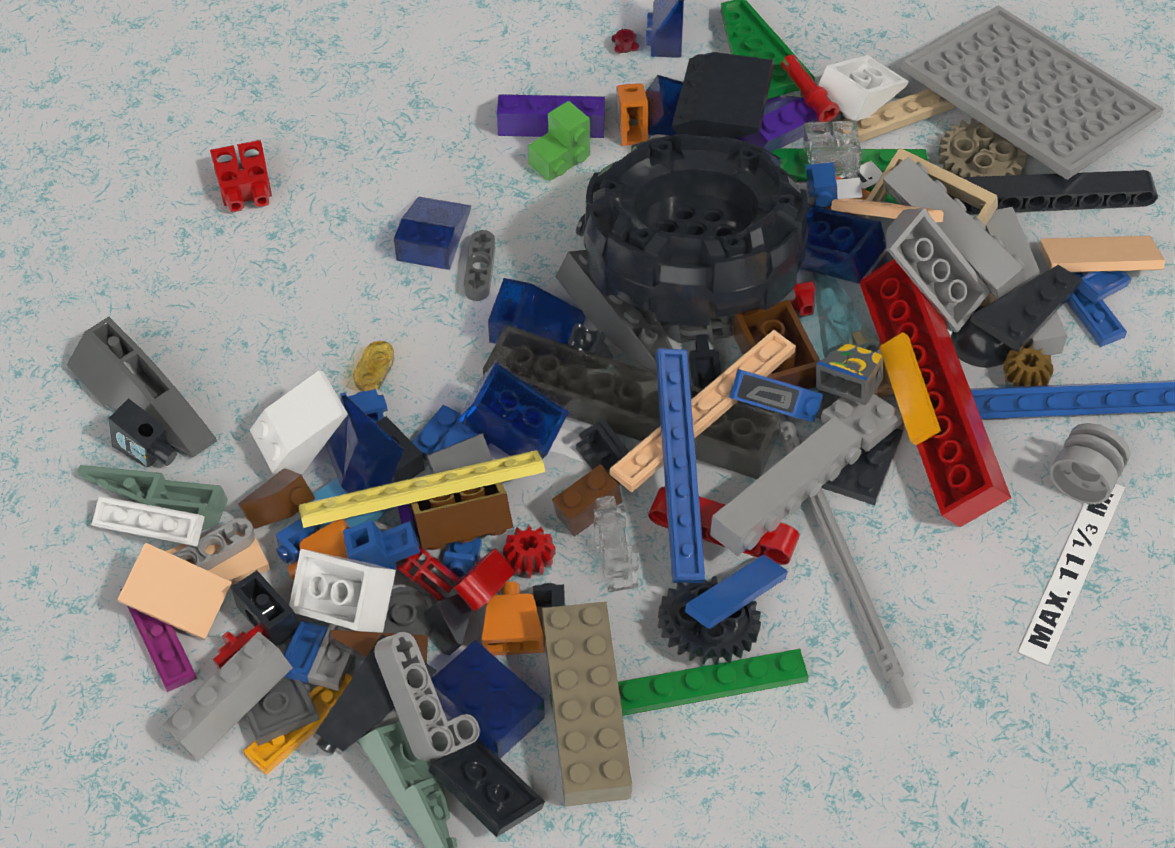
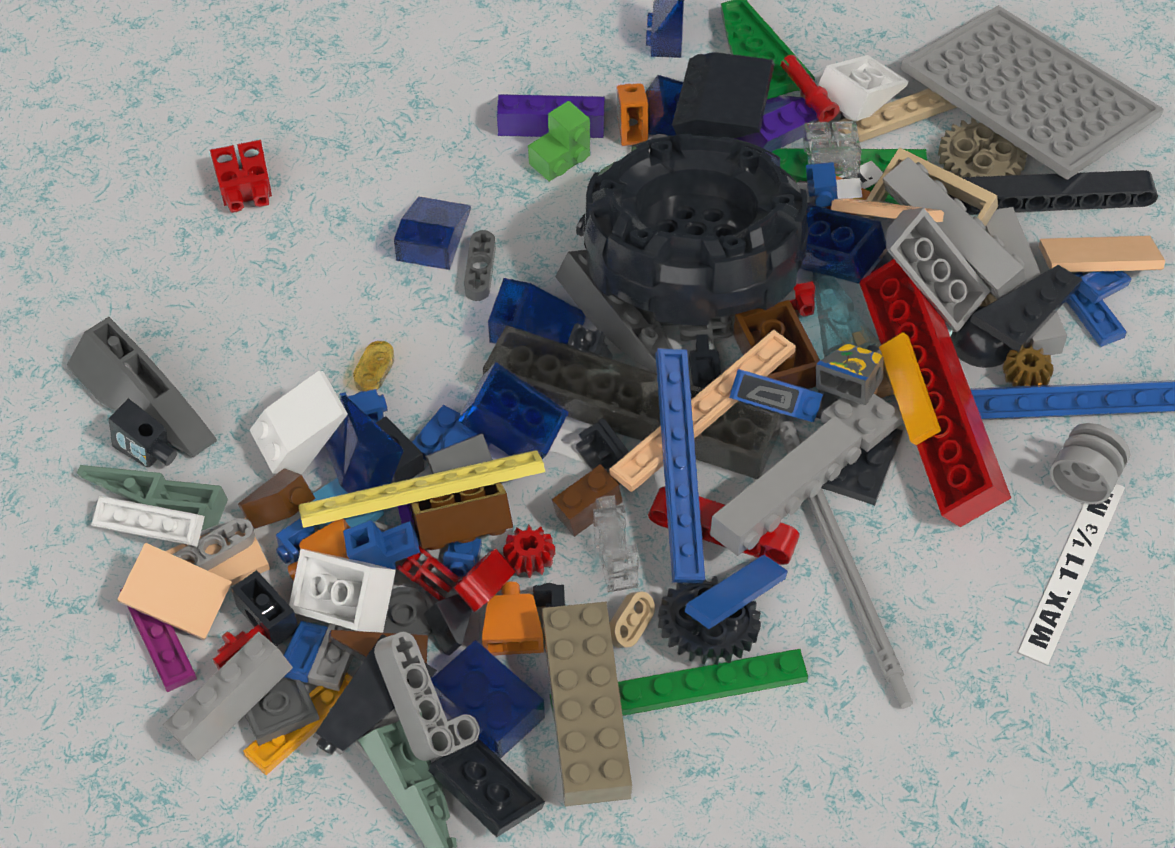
(625, 41): dark red plate -> none
(631, 621): none -> tan plate

